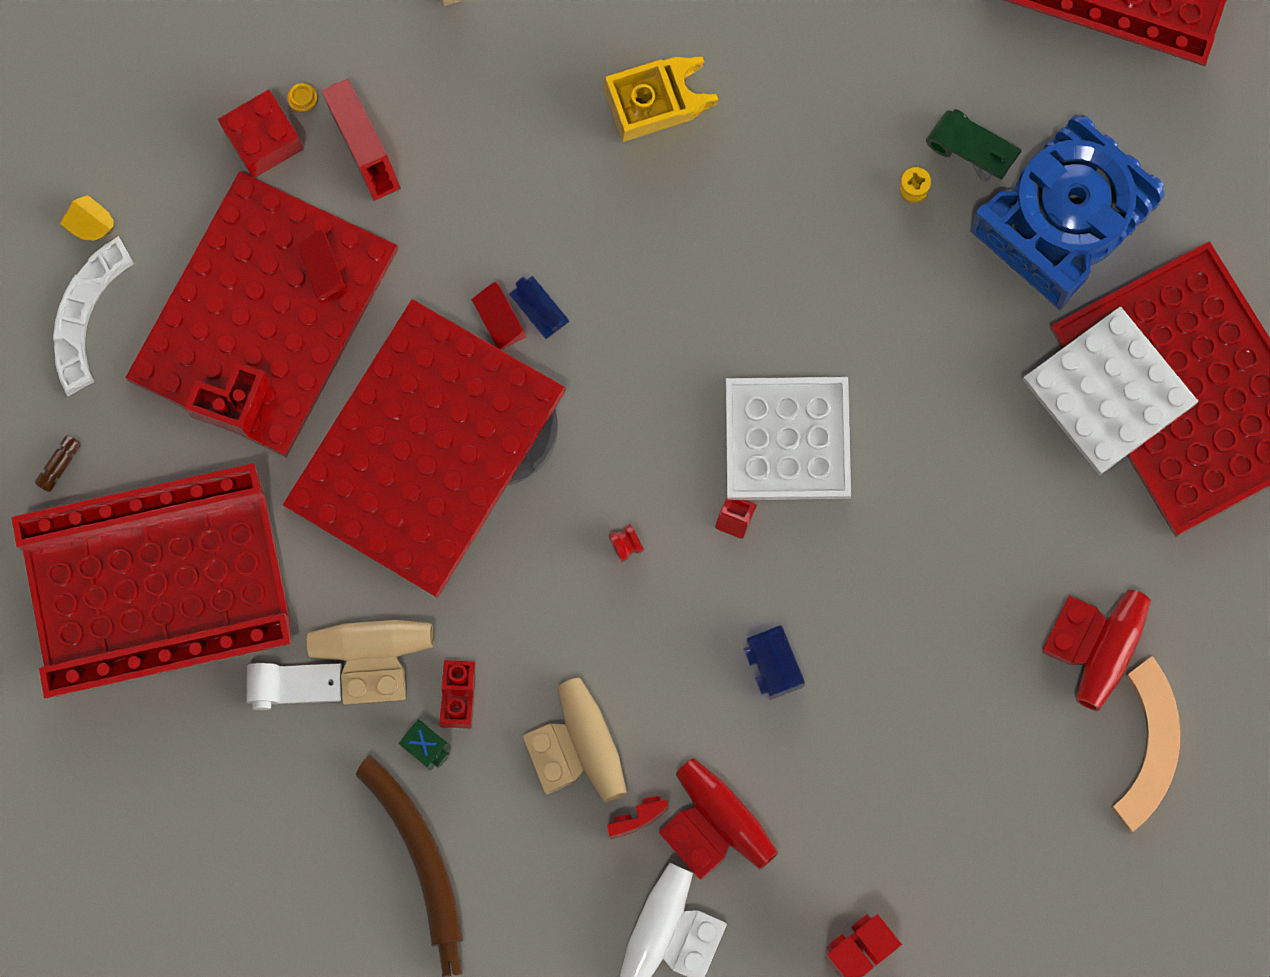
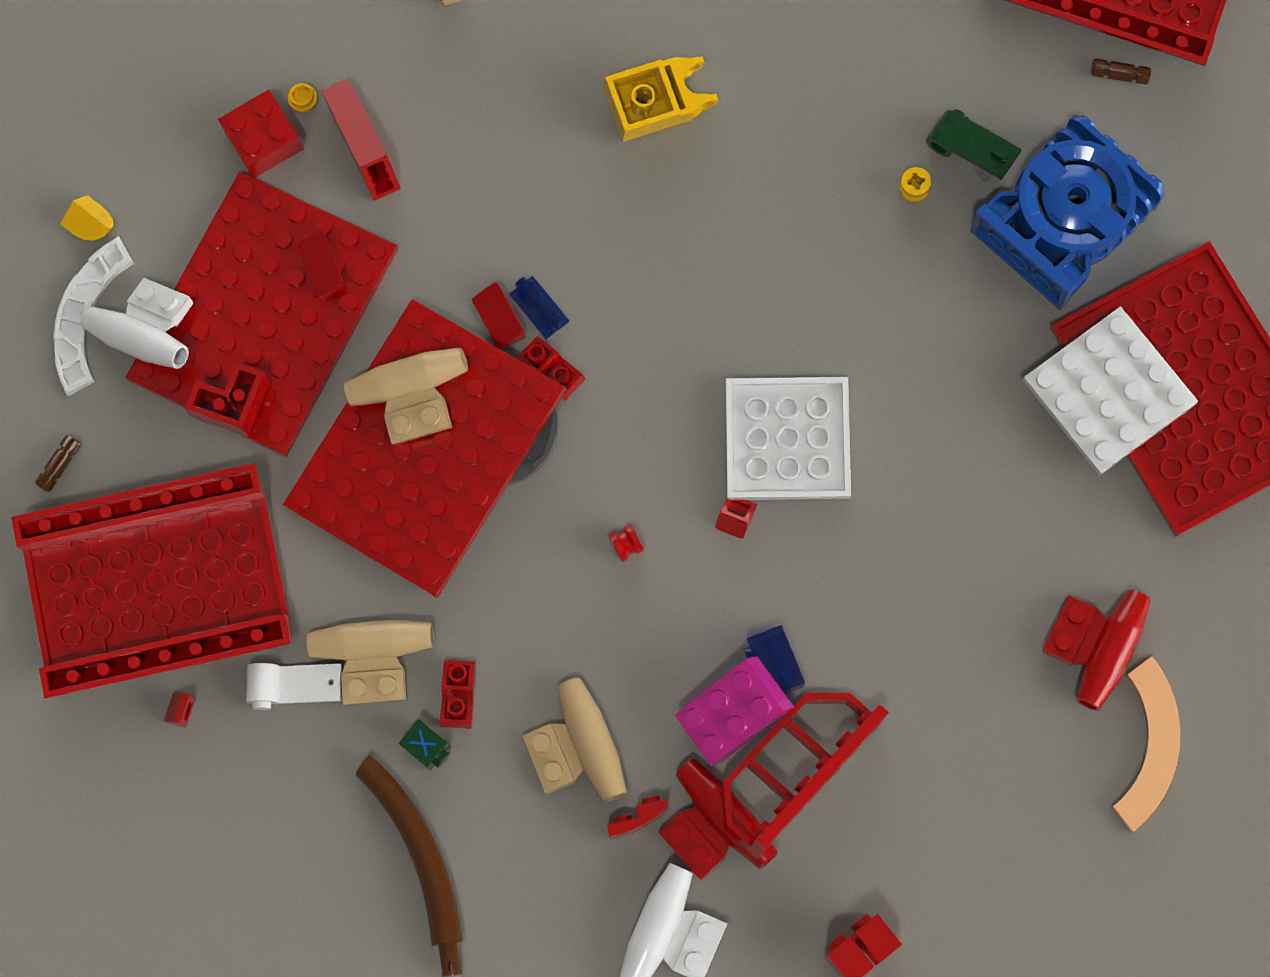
(143, 328): none -> white plate
(179, 709): none -> red slope
(409, 389): none -> tan plate
(549, 362): none -> red slope
(734, 710): none -> dark pink brick
(807, 787): none -> red plate
(1121, 71): none -> reddish brown axle

